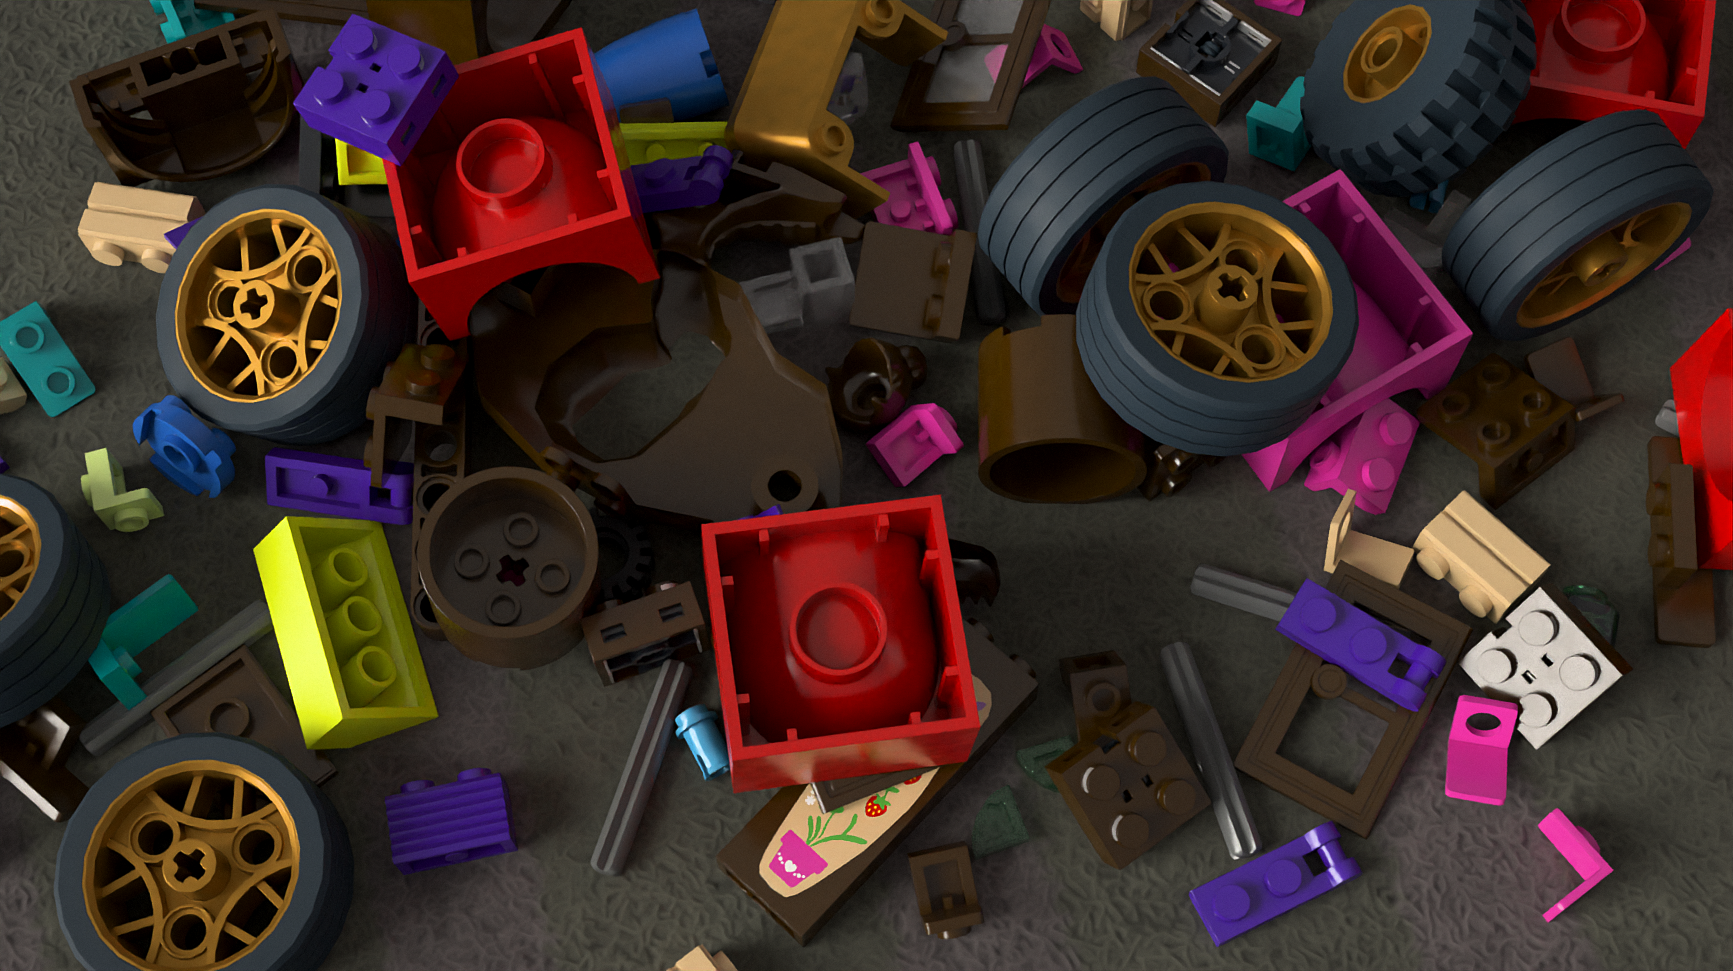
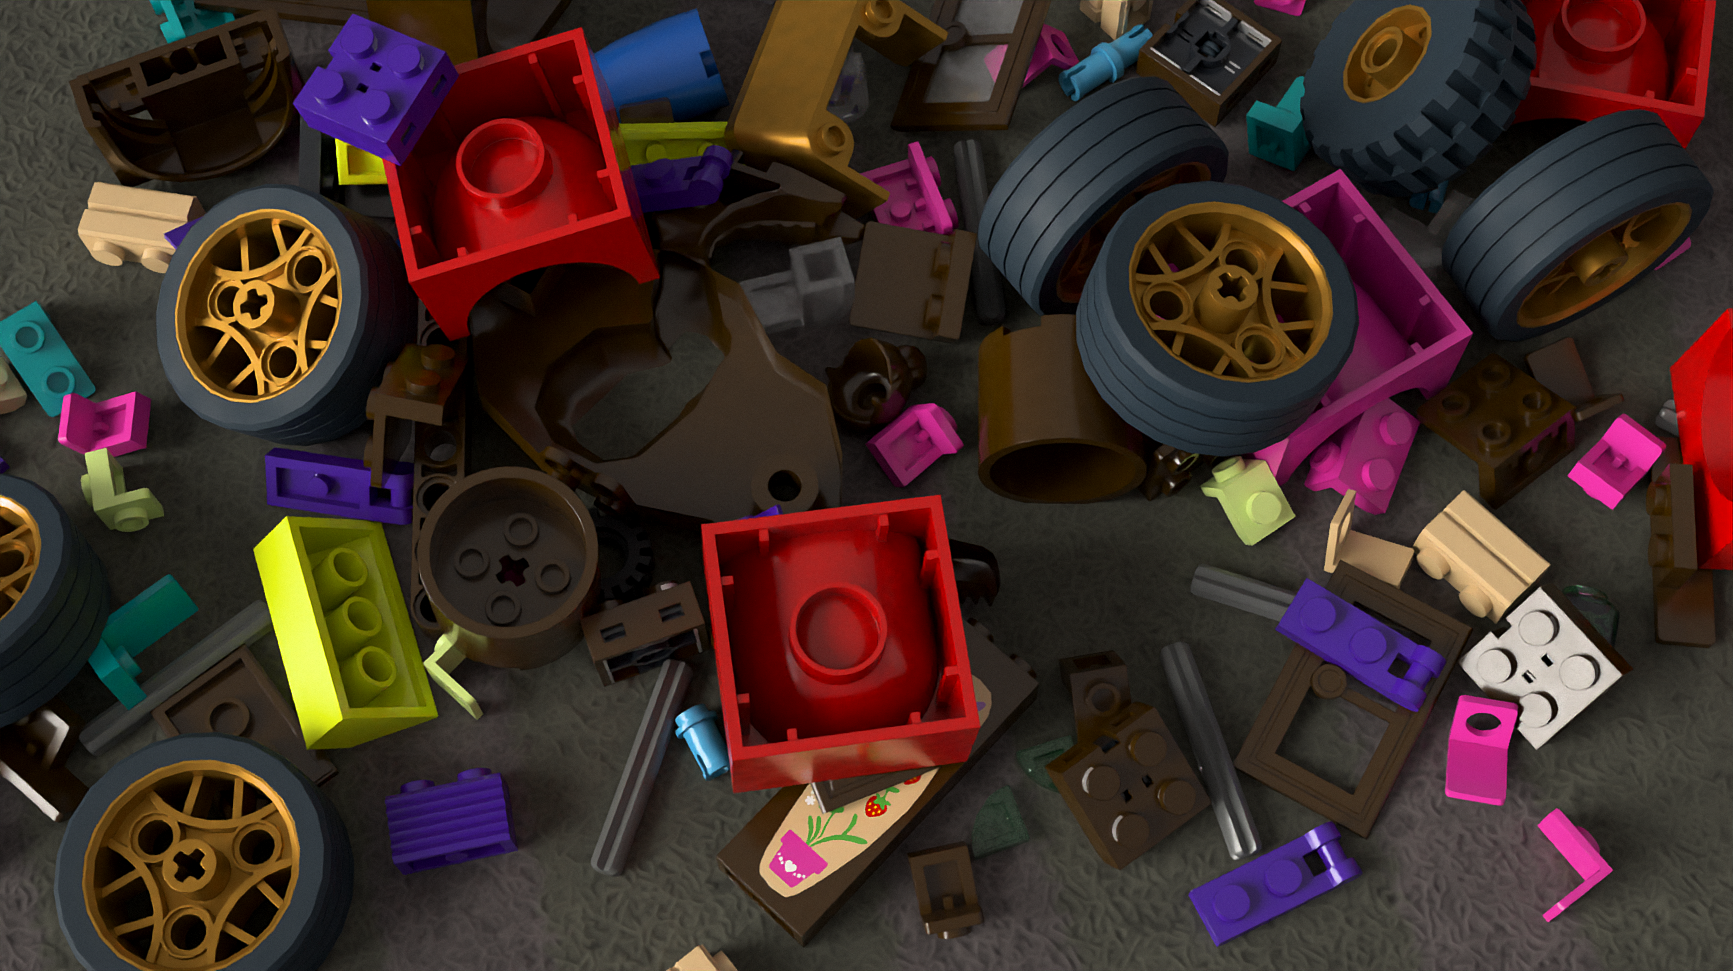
(113, 424): none -> dark pink bracket
(186, 448): blue plate -> none
(439, 667): none -> yellowish green bracket
(1104, 63): none -> dark azure pin
(1249, 497): none -> yellowish green bracket
(1617, 461): none -> dark pink bracket

